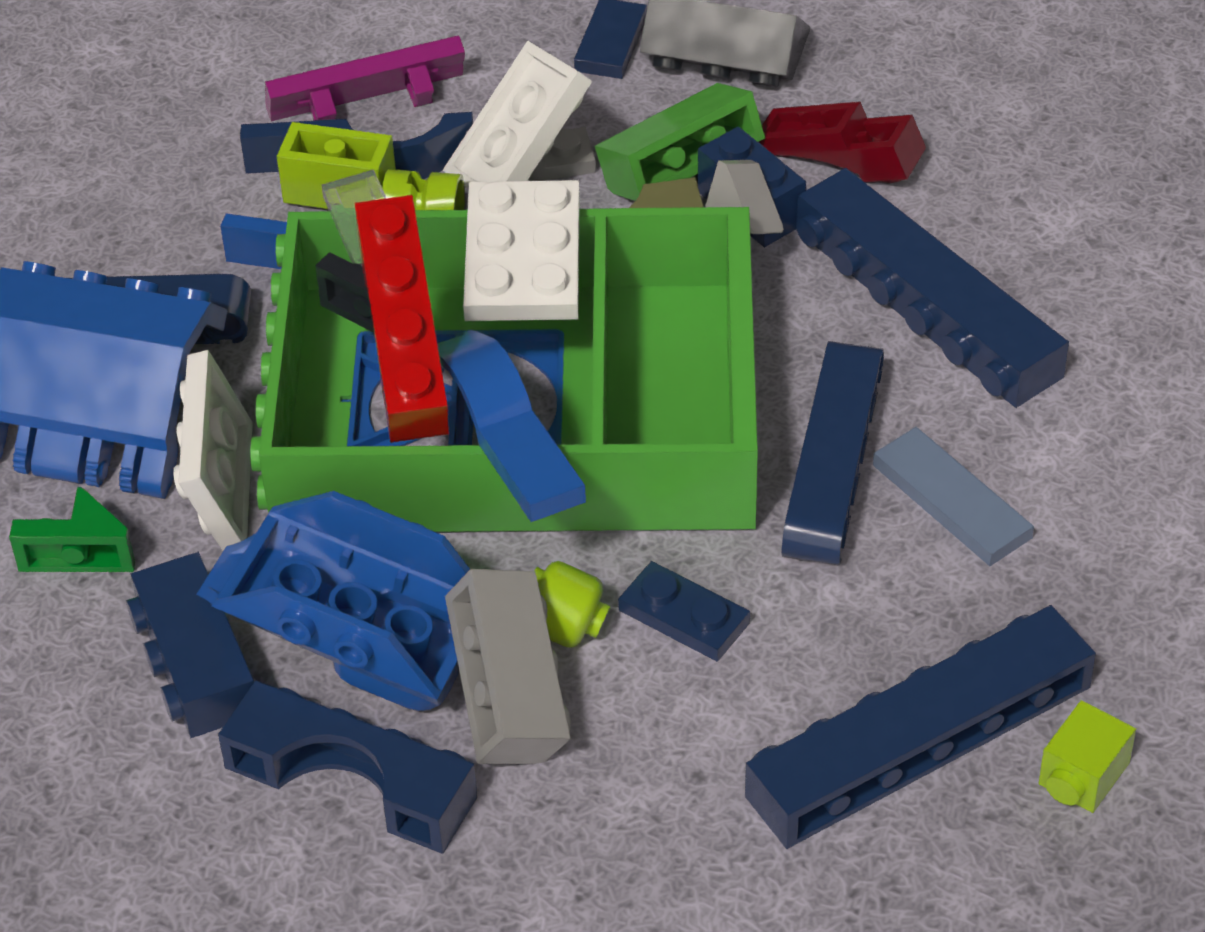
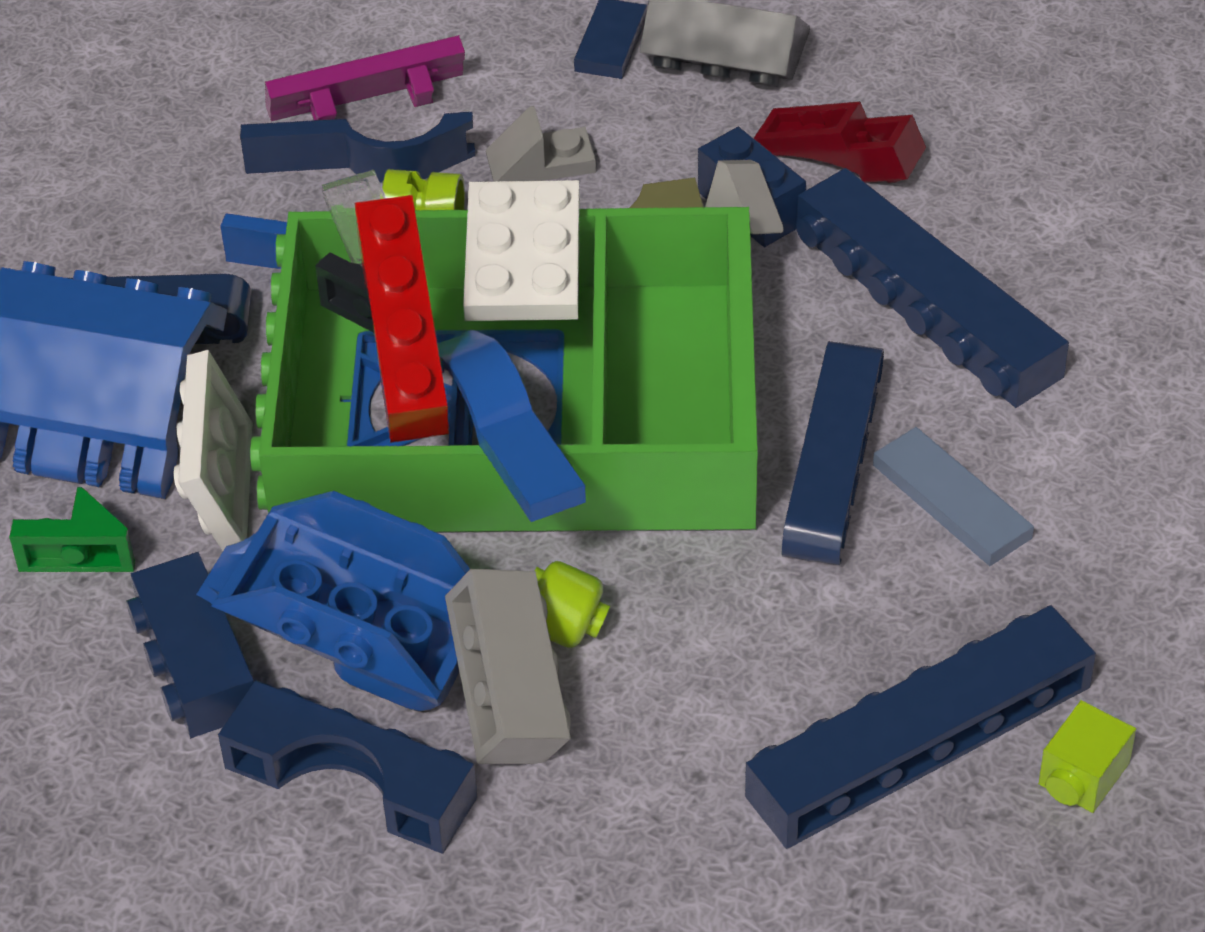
(325, 154): lime brick -> none
(519, 119): white plate -> none
(669, 141): bright green brick -> none
(684, 611): dark blue plate -> none

